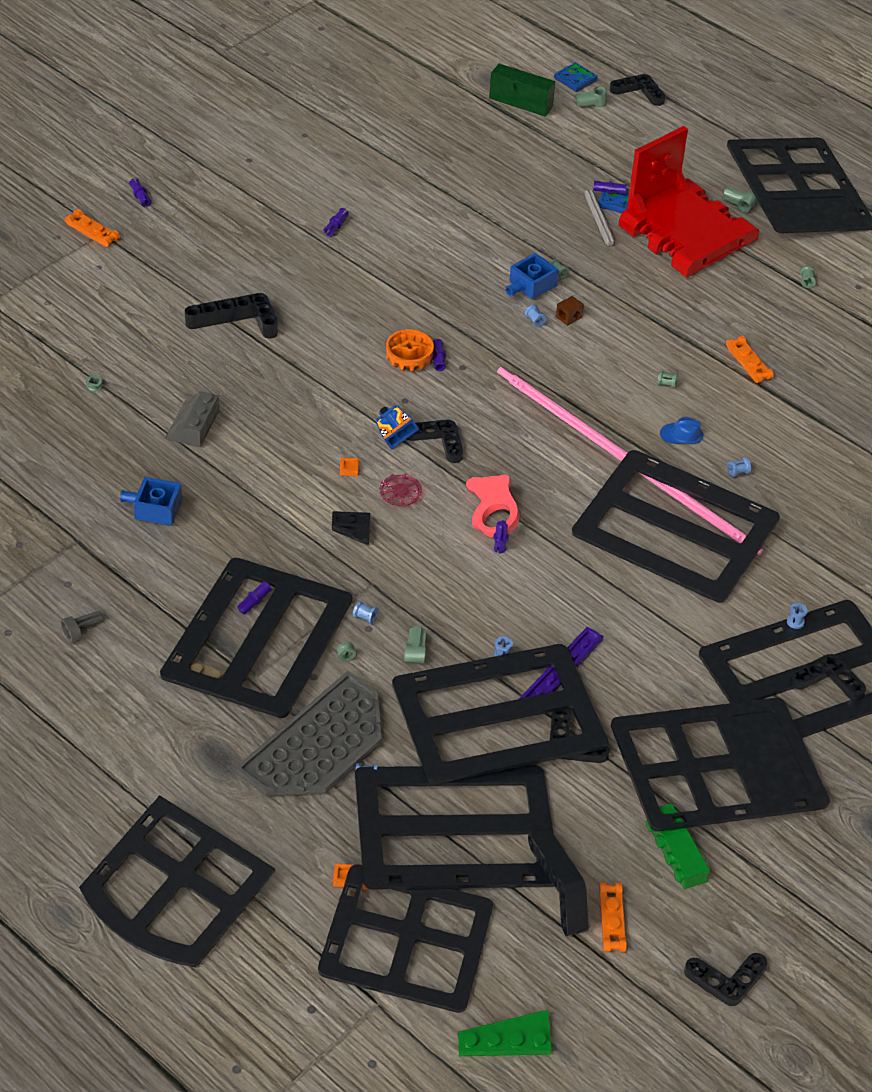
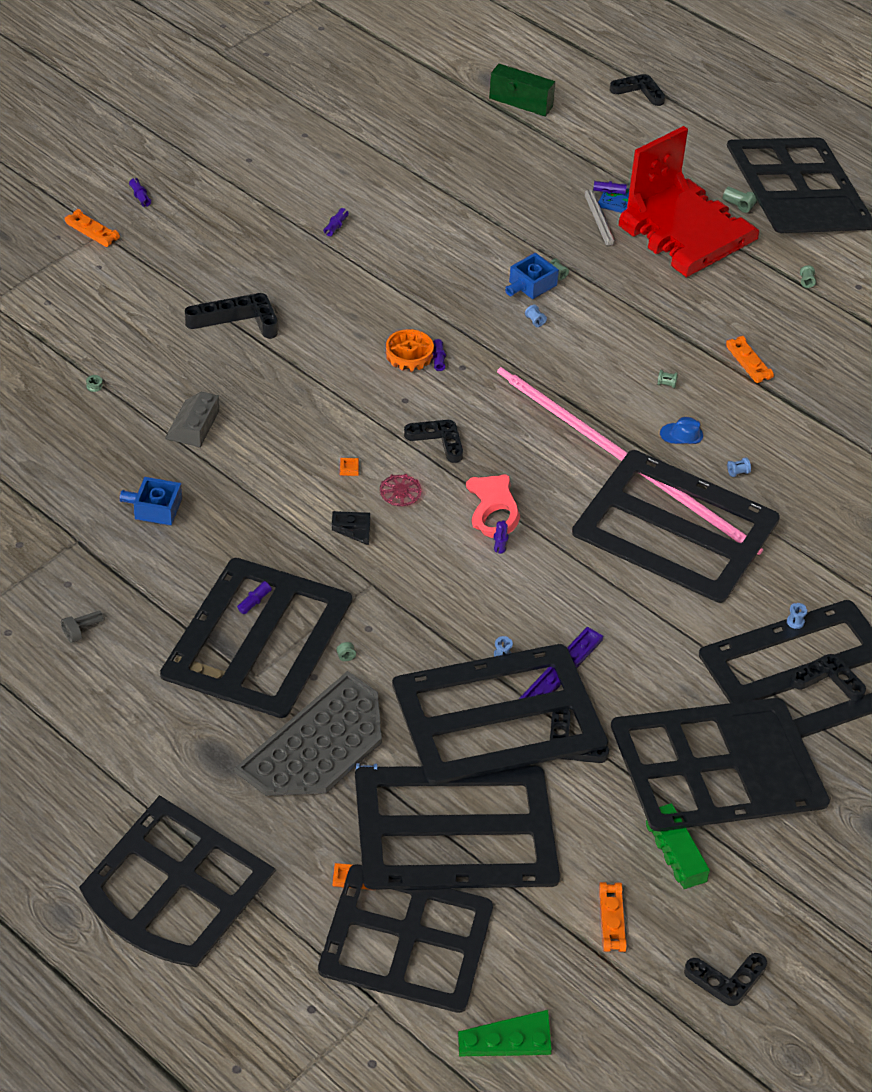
(365, 612): medium blue bush -> none
(395, 425): blue torso -> none
(416, 648): sand green piece -> none
(564, 878): black beam -> none
(569, 310): reddish brown brick -> none
(575, 76): blue tile -> none
(596, 97): sand green piece -> none

